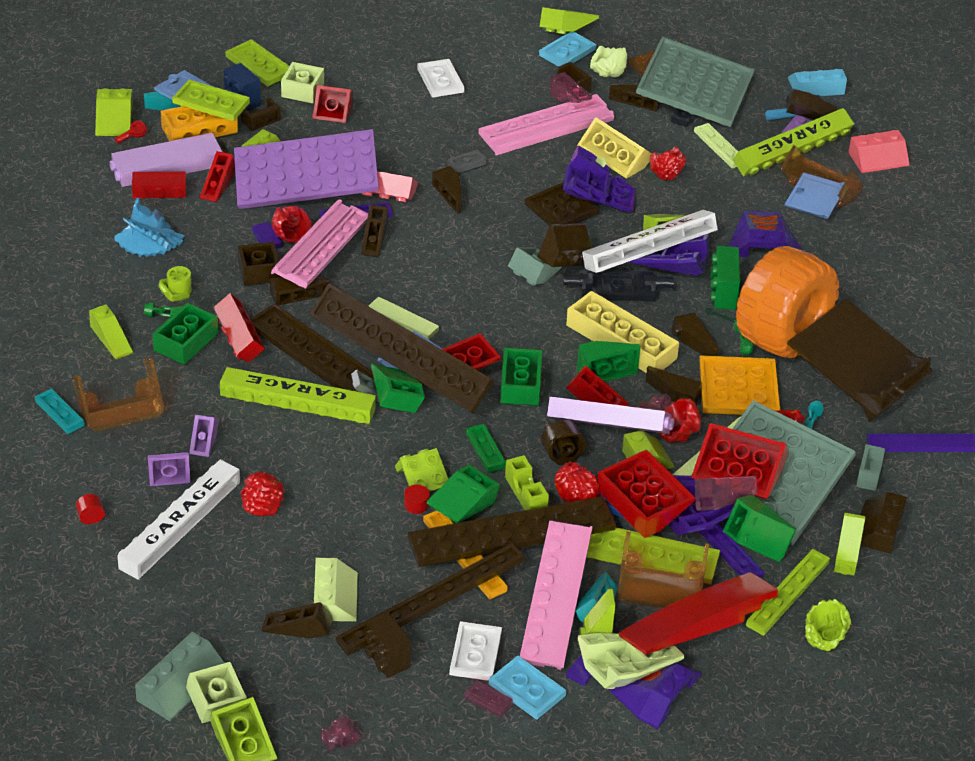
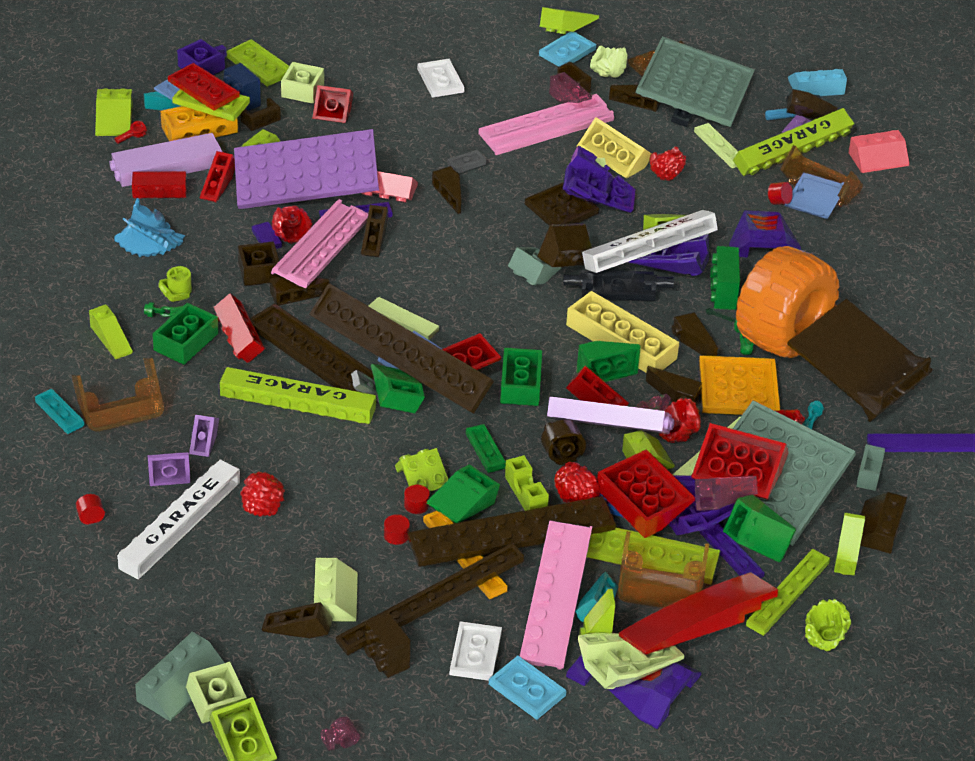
(203, 86): none -> red tile
(204, 55): none -> dark purple hinge
(396, 529): none -> red piece
(488, 698): clear pink plate -> none
(780, 193): none -> red piece

